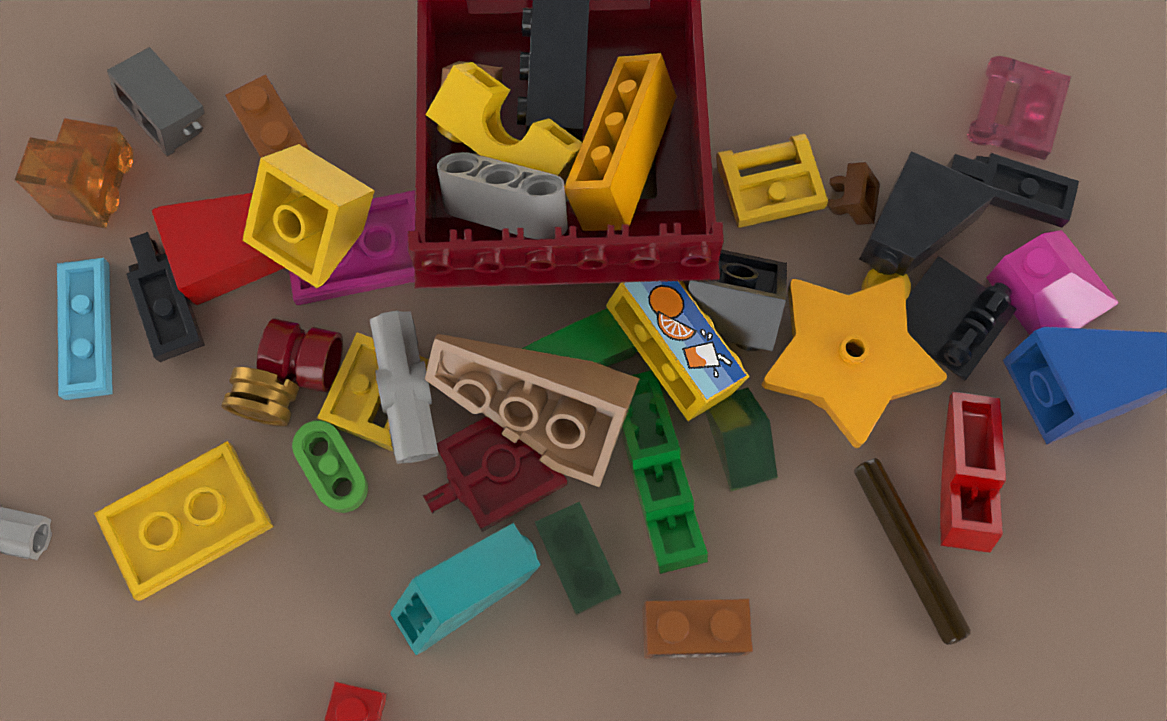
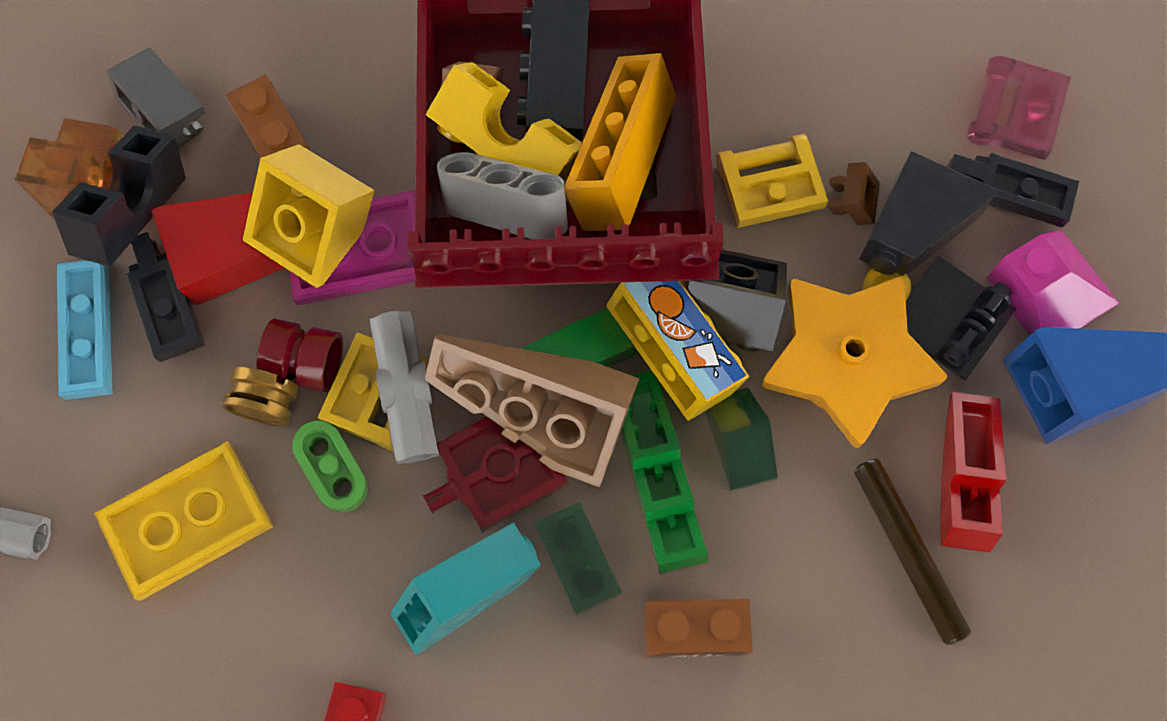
(102, 221): none -> black arch

